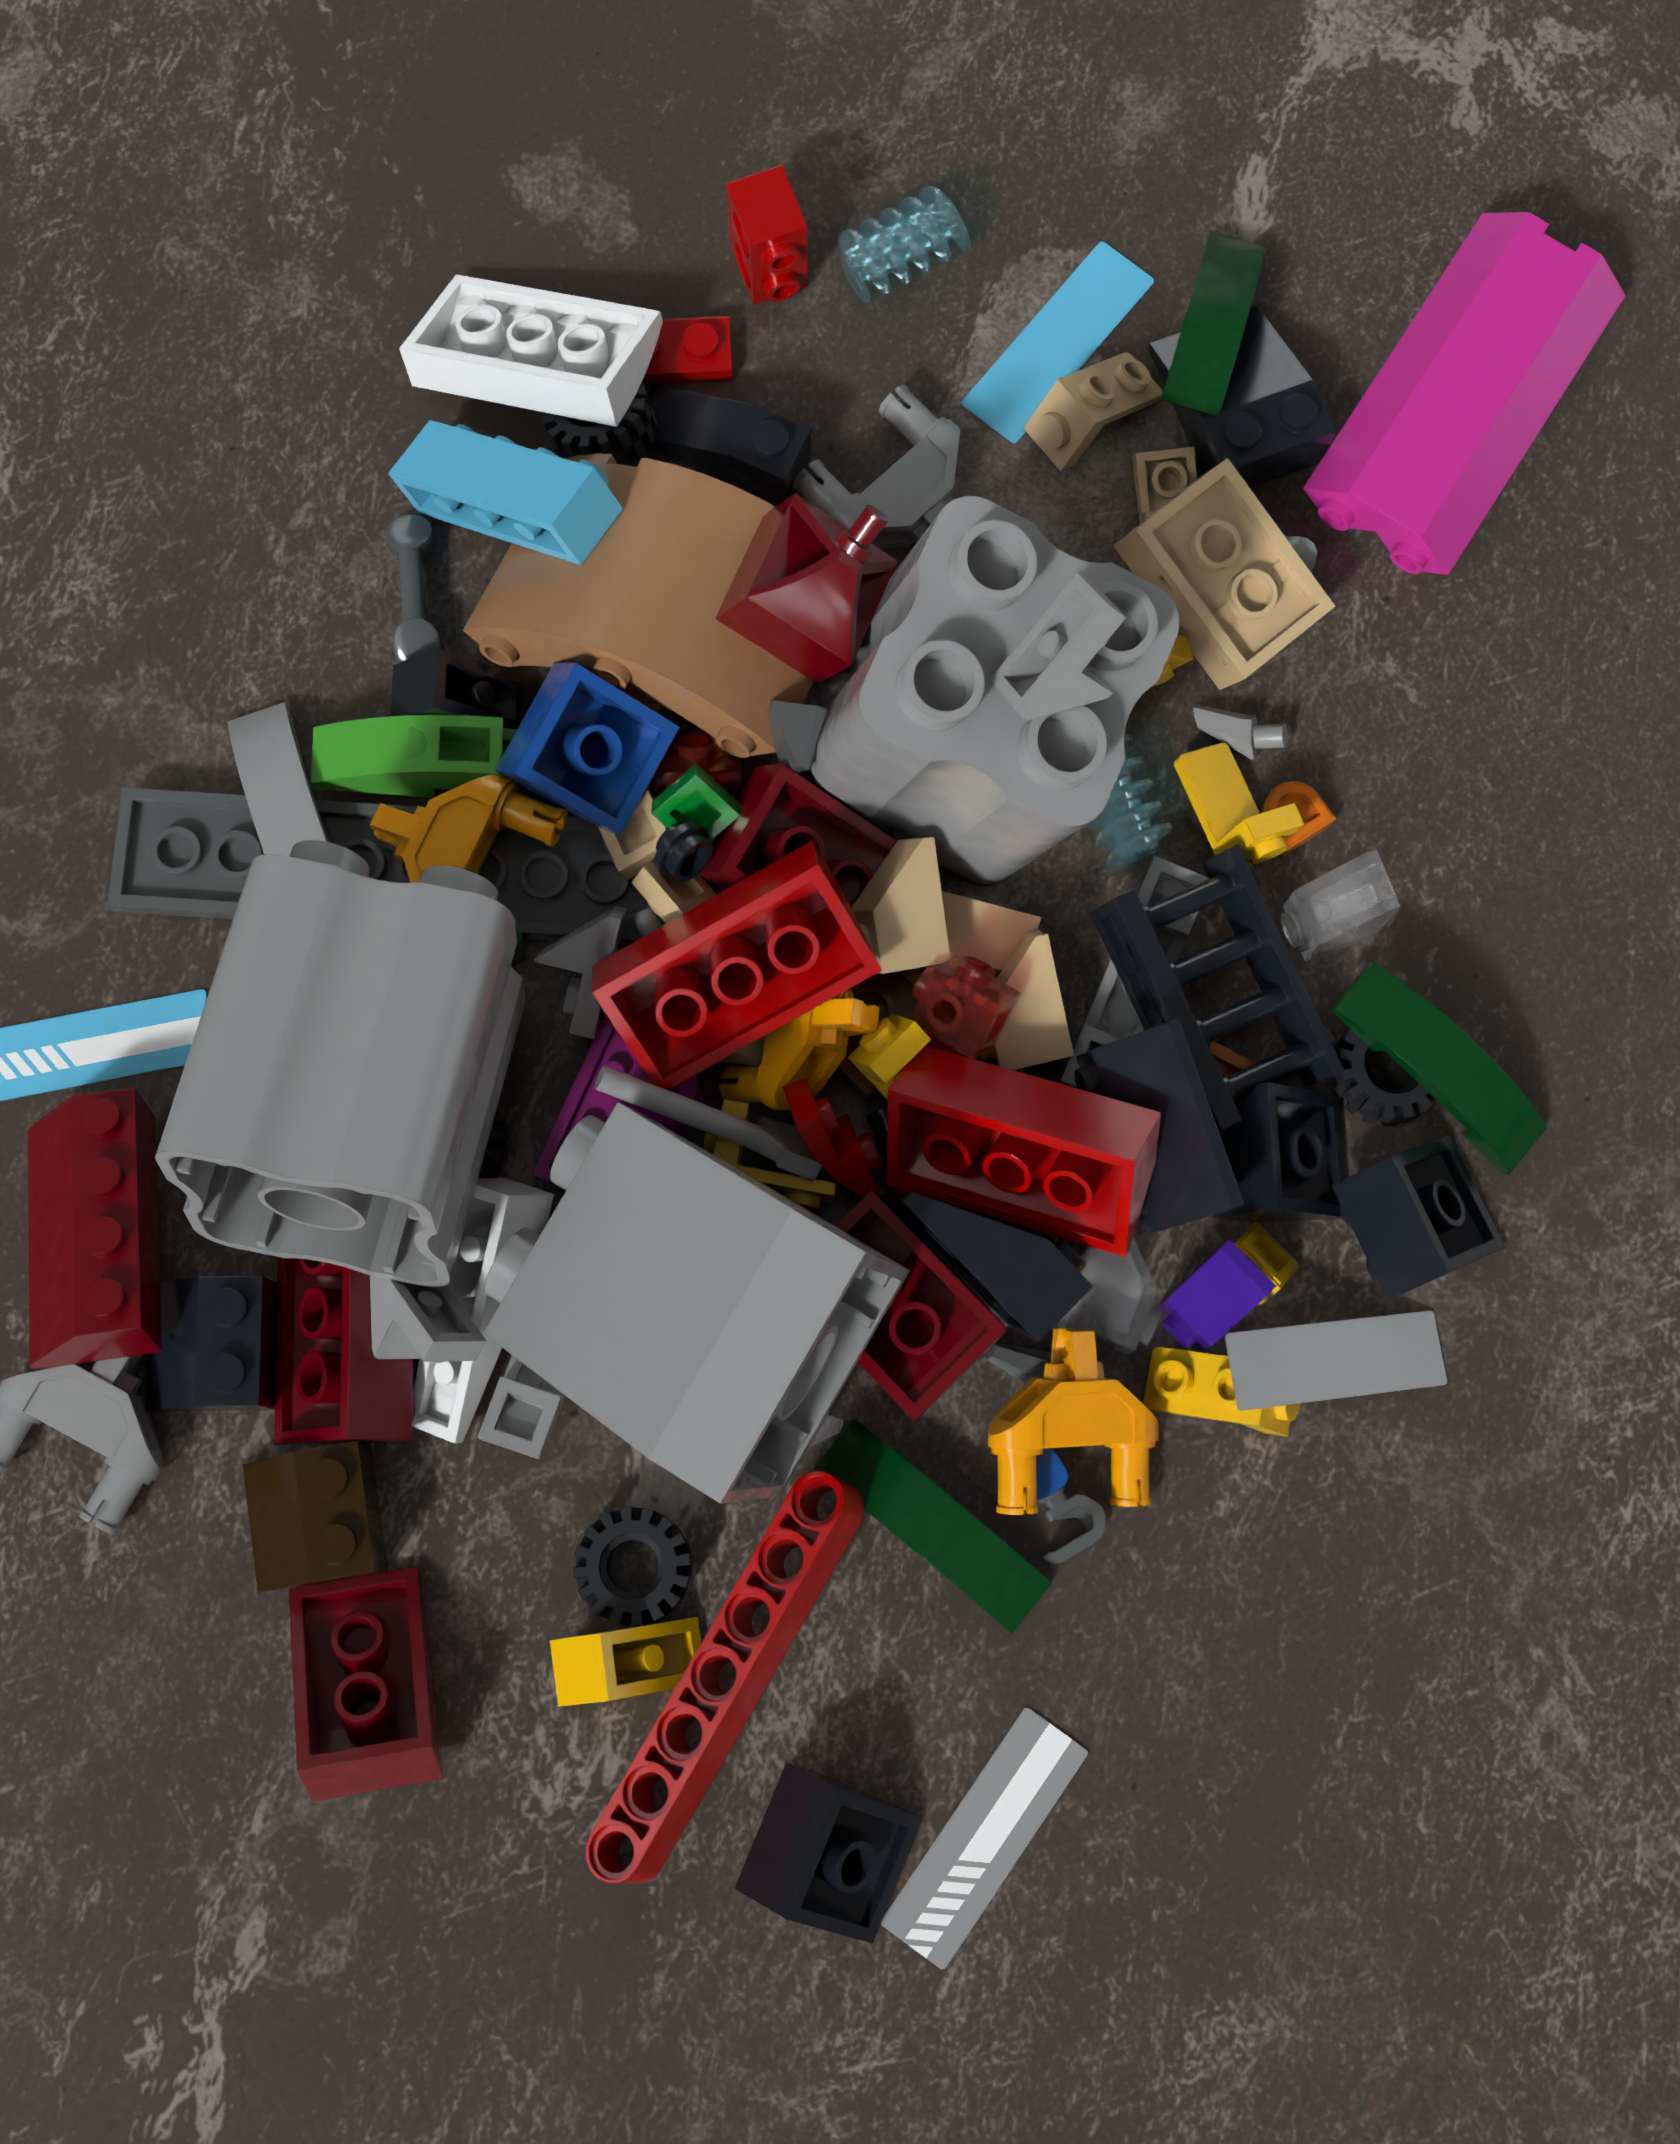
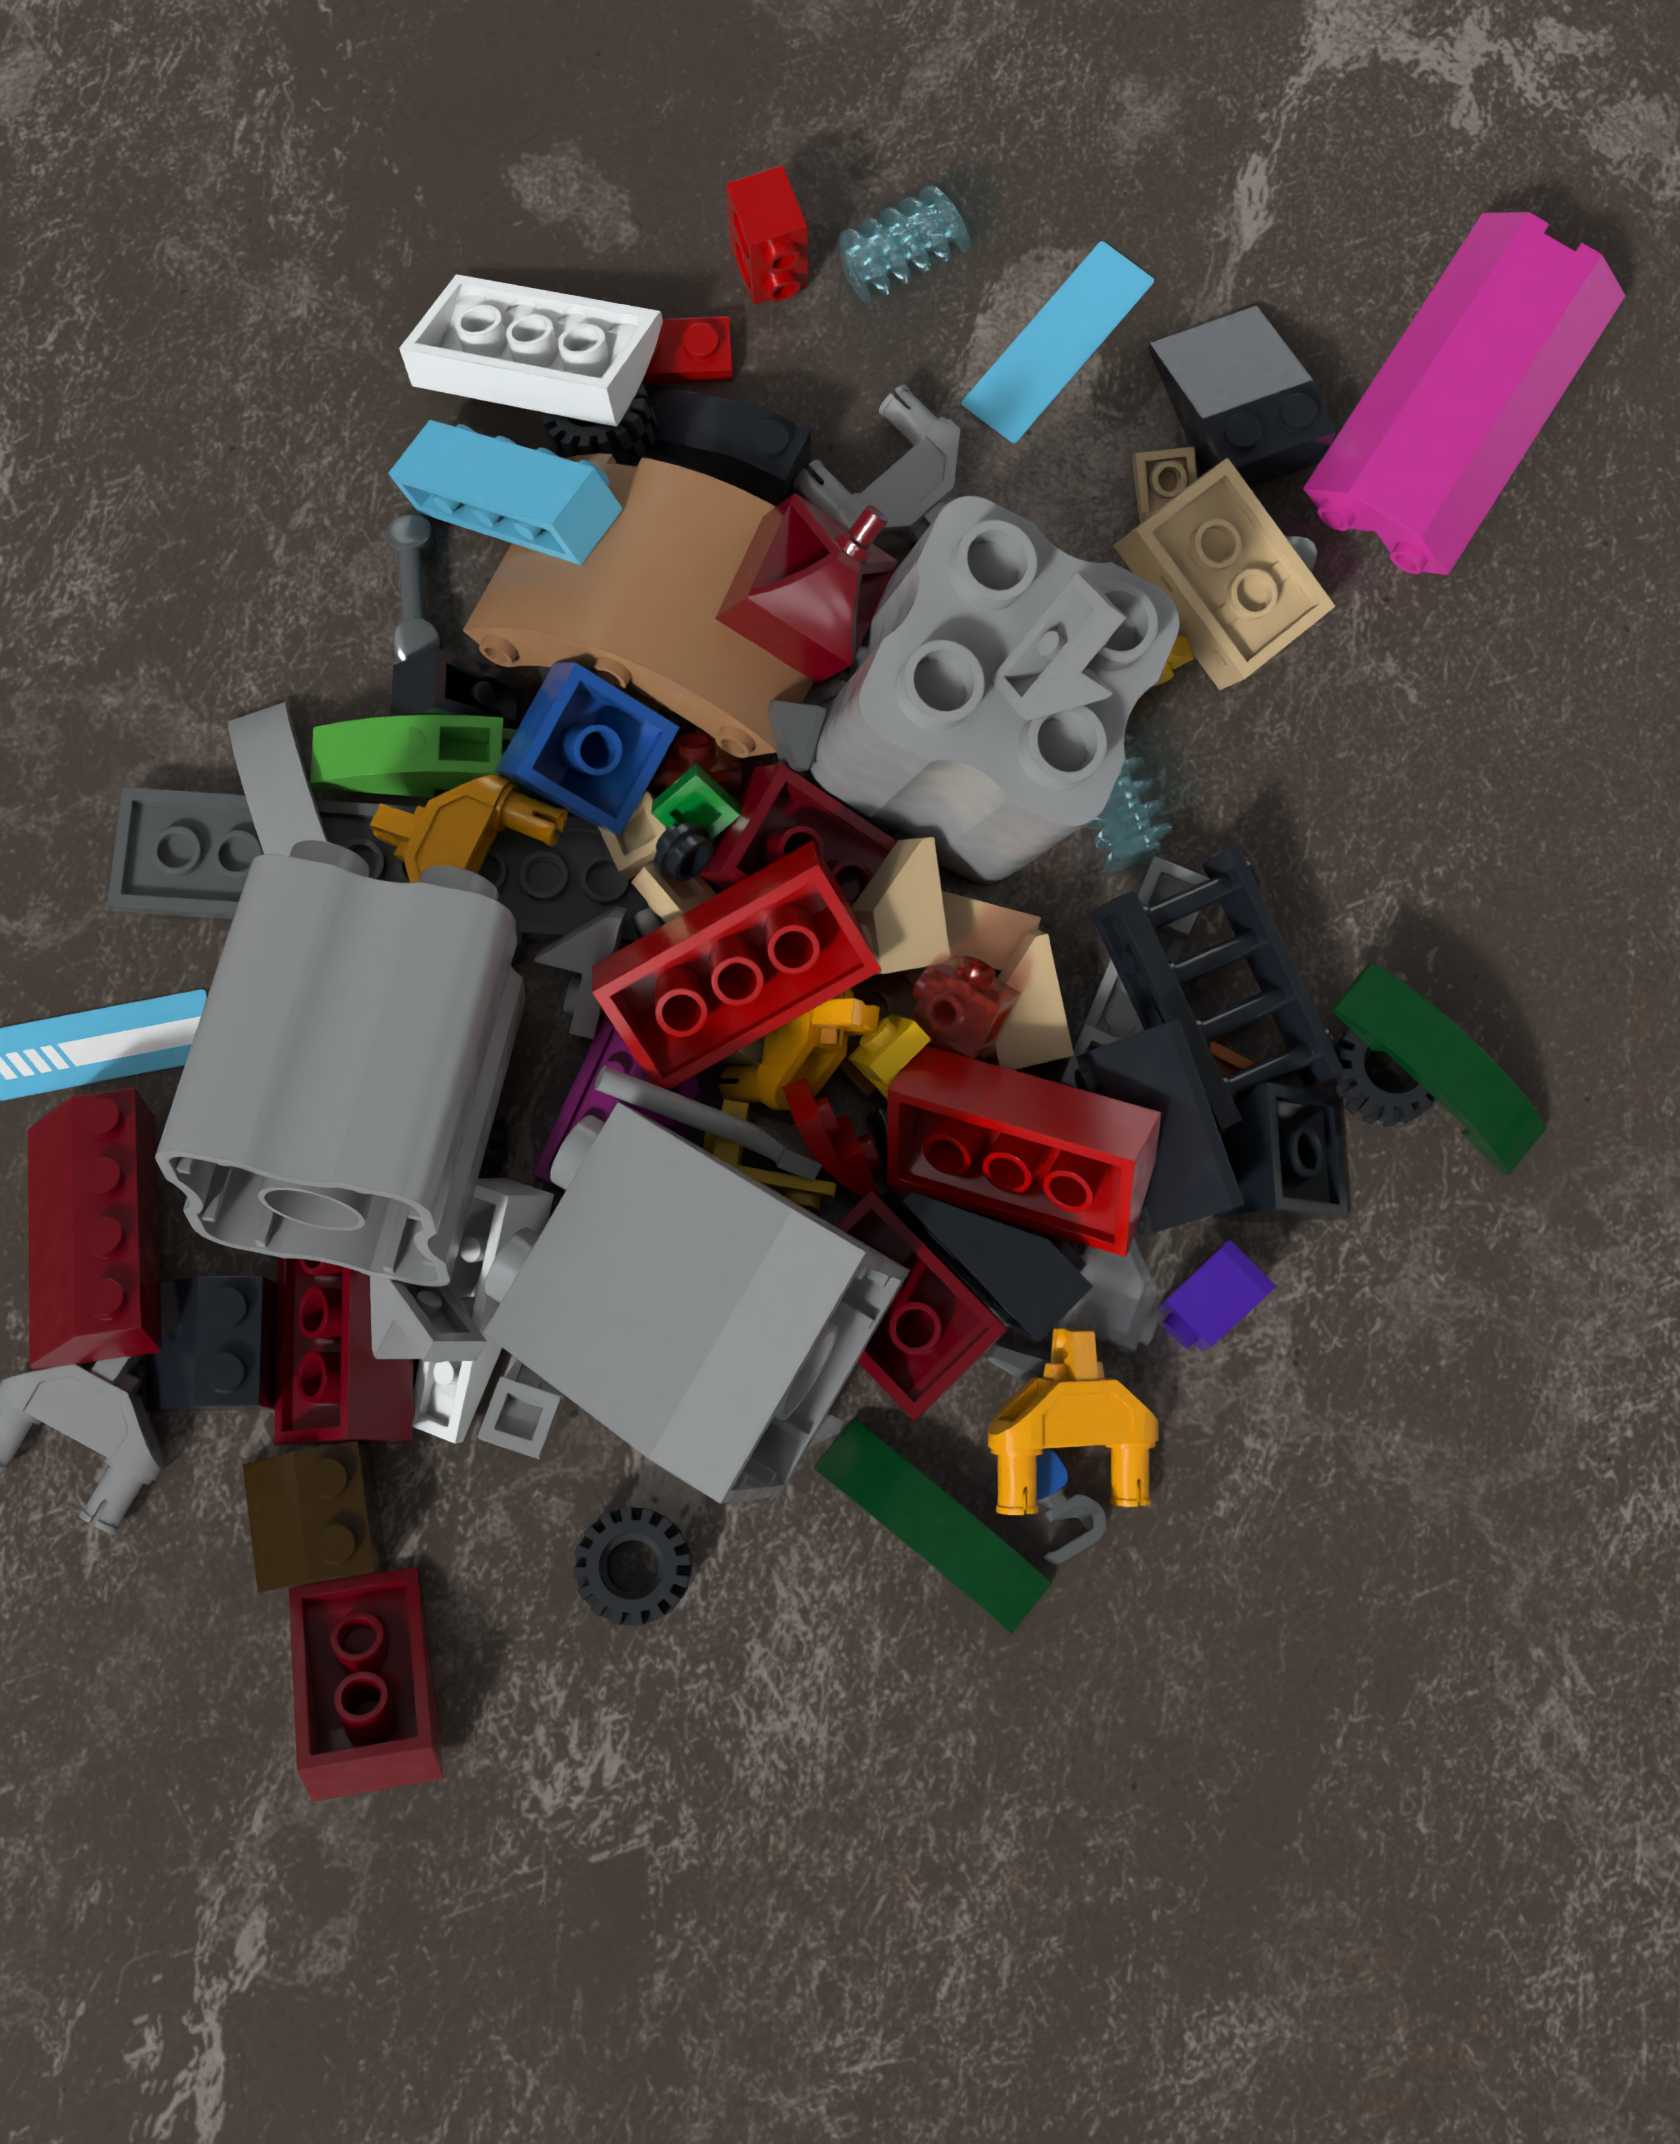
(623, 1661): yellow slope -> none
(698, 1691): red beam -> none
(828, 1854): black slope -> none
(984, 1838): light grey sticker -> none
(1086, 402): tan bracket -> none
(1203, 1388): yellow bracket -> none
(1214, 323): dark green slope -> none
(1229, 809): yellow bracket -> none
(1240, 730): light grey bar -> none
(1267, 1256): yellow slope -> none
(1310, 806): orange tile -> none
(1335, 1359): light grey sticker -> none
(1340, 907): clear slope -> none
(1417, 1216): black slope -> none

